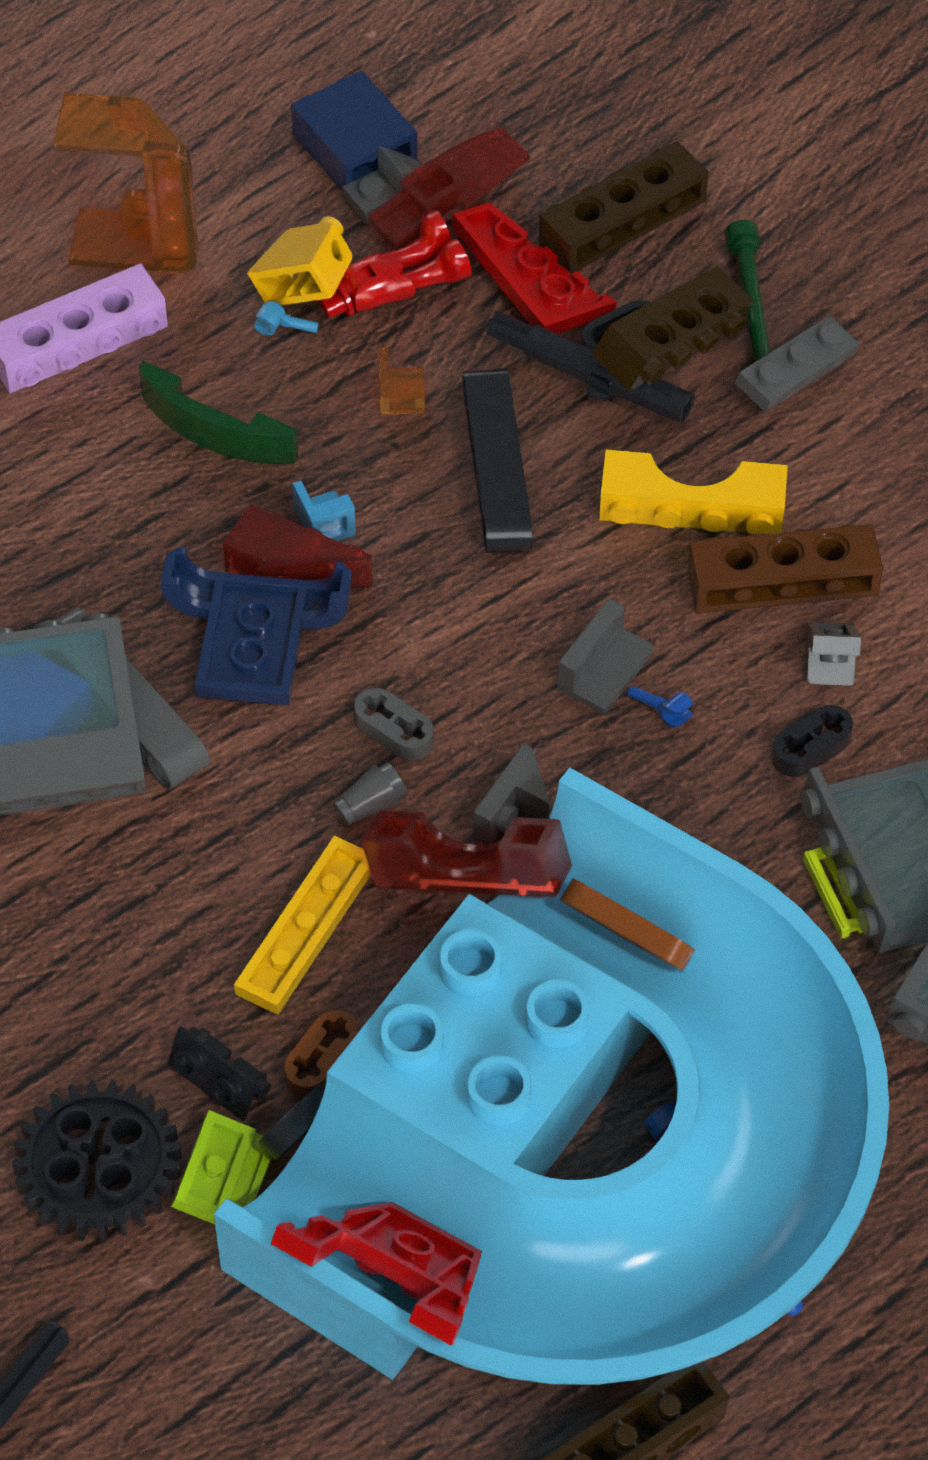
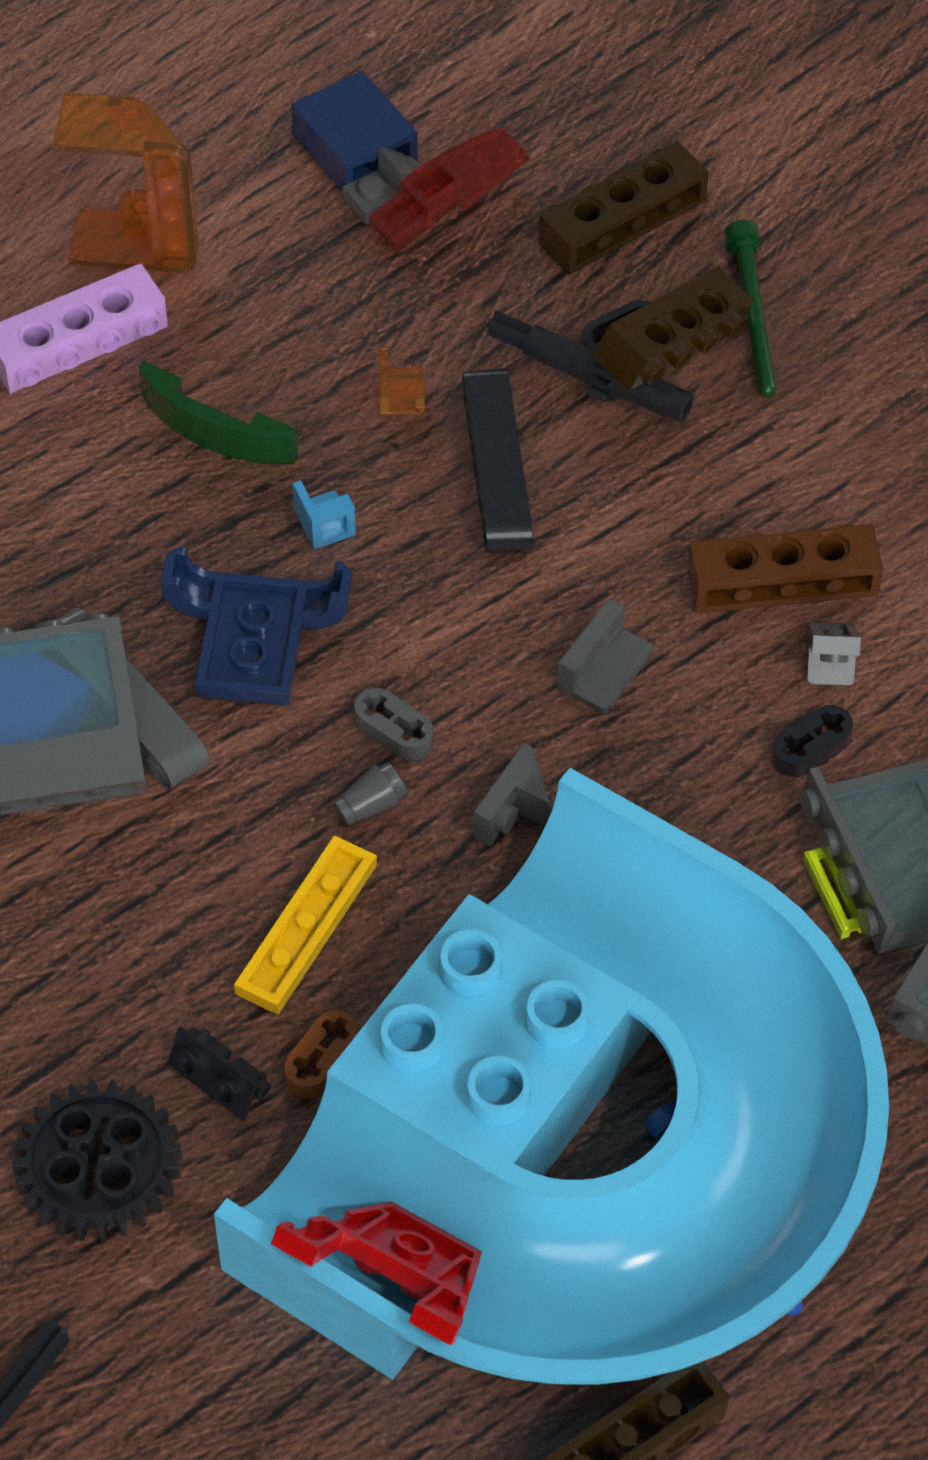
(221, 1166): lime plate -> none
(272, 315): dark azure hand -> none
(277, 548): clear red slope -> none
(293, 1124): black beam -> none
(303, 264): yellow torso -> none
(381, 278): red piece -> none
(413, 854): clear red arch -> none
(528, 273): red wing -> none
(627, 925): dark orange beam -> none
(672, 711): blue hand -> none
(743, 503): yellow arch -> none
(797, 363): dark grey plate -> none

